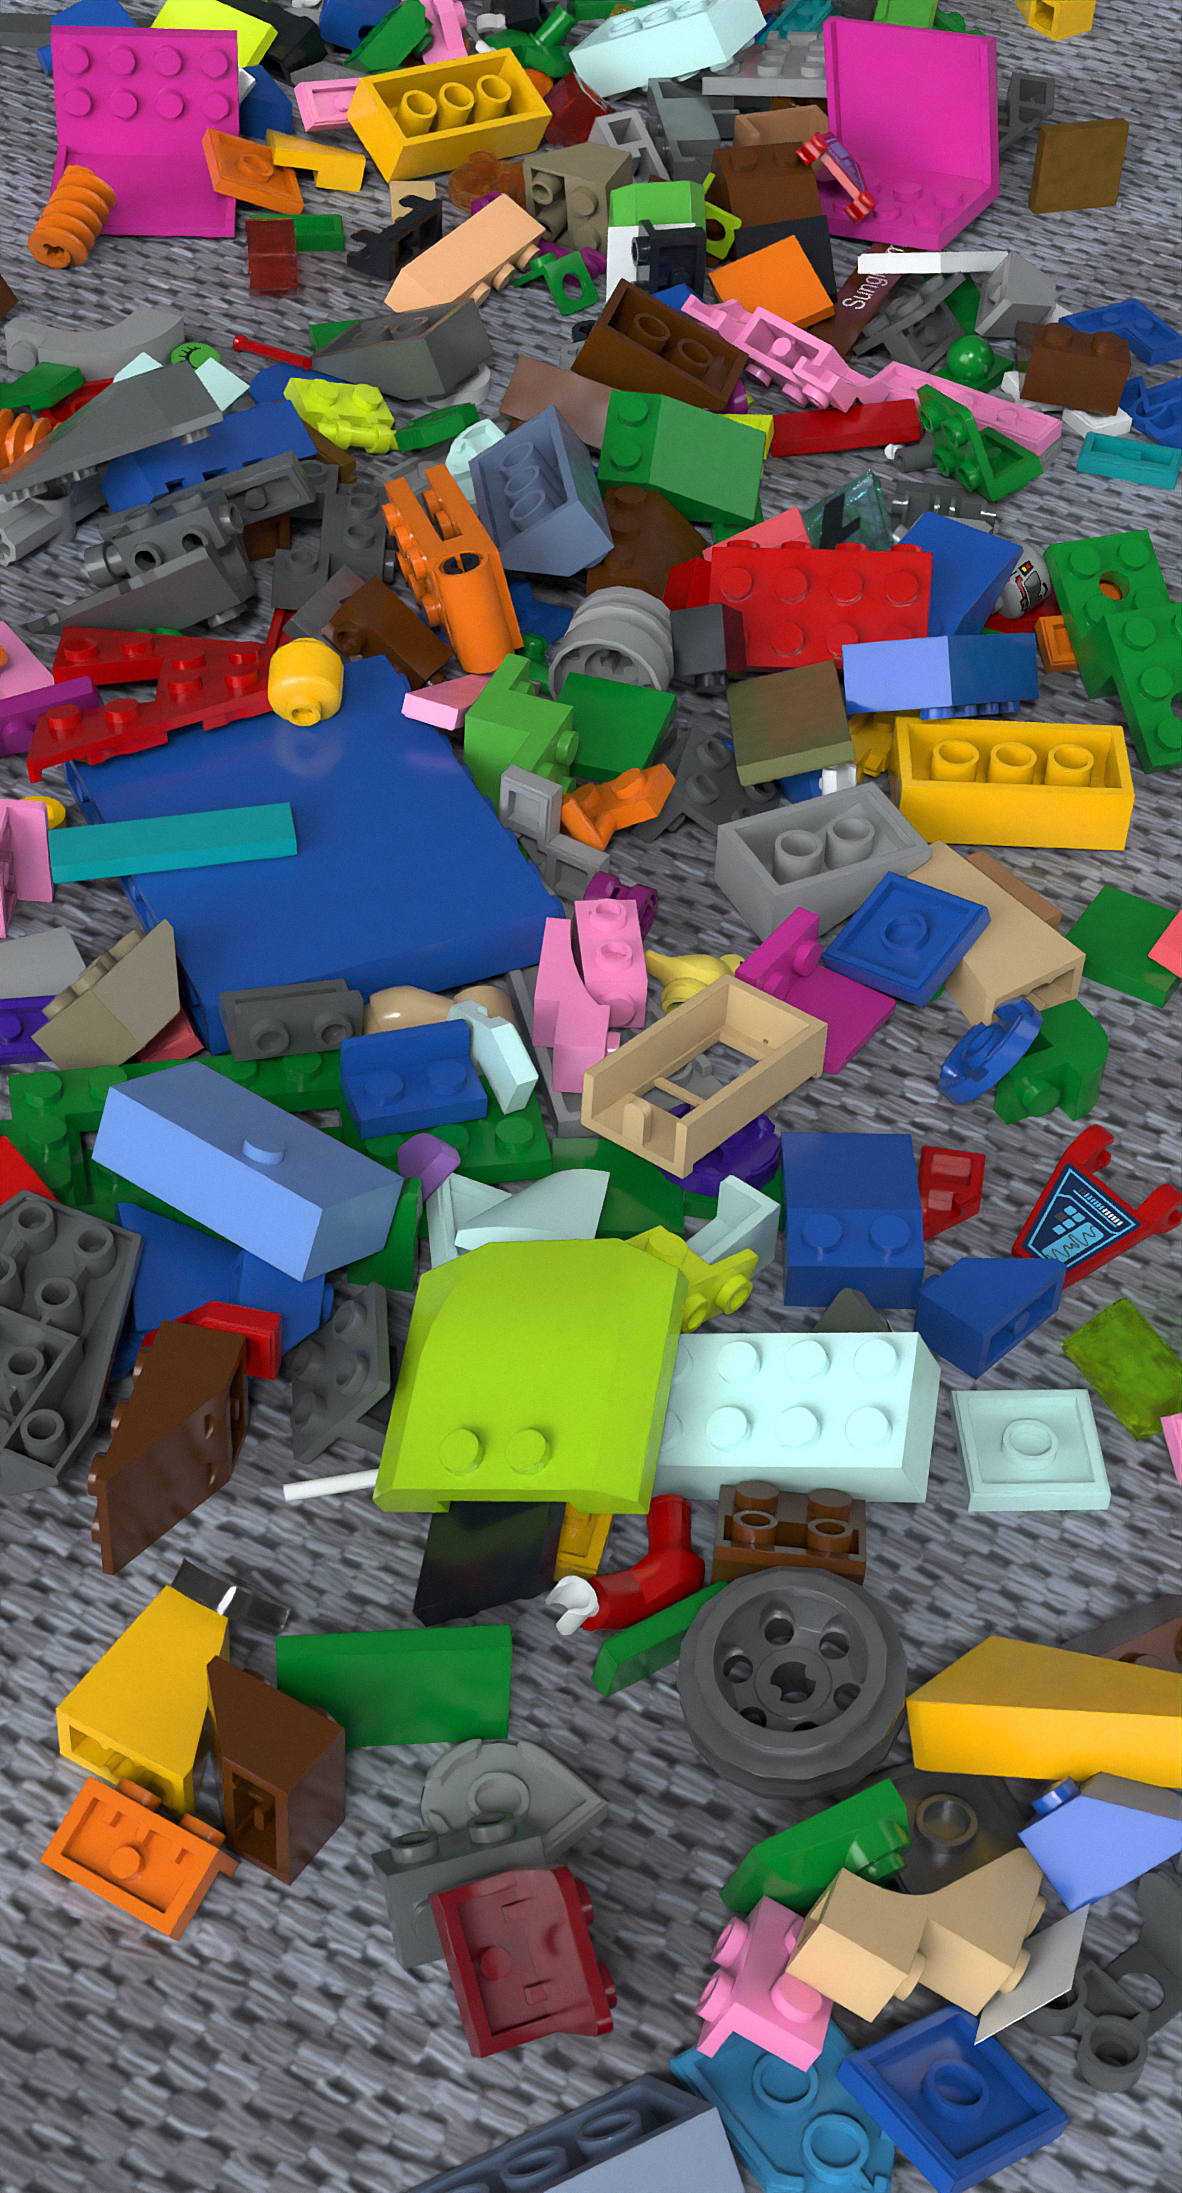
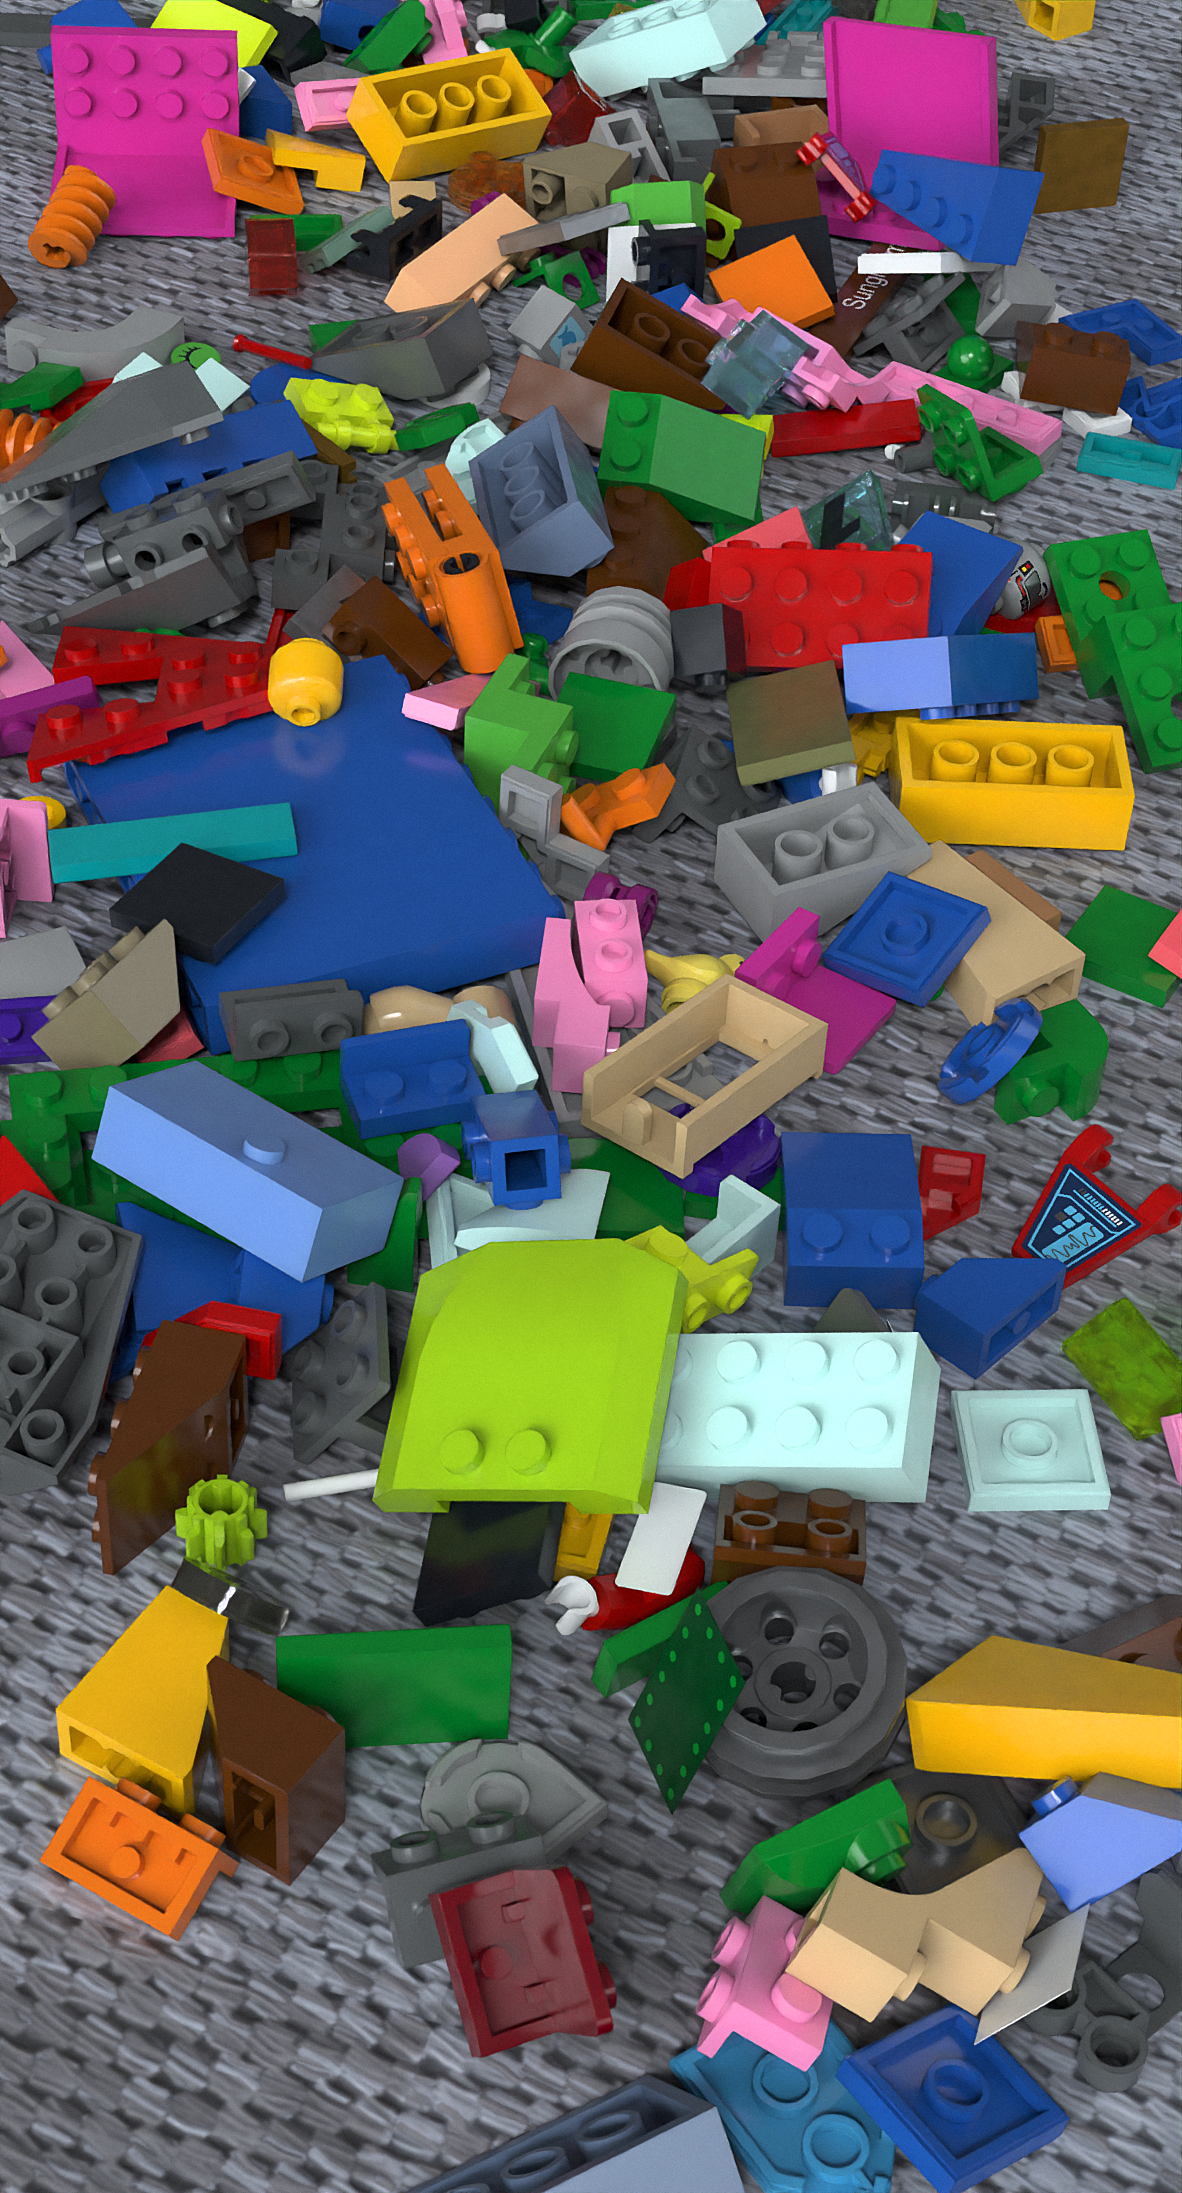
(203, 898): none -> black tile
(221, 1522): none -> lime gear
(341, 243): none -> sand green tile
(515, 1148): none -> blue brick
(548, 325): none -> light grey brick
(563, 228): none -> flat silver tile
(661, 1539): none -> white sticker
(686, 1700): none -> dark green sticker
(753, 362): none -> clear light blue brick
(962, 203): none -> blue wedge

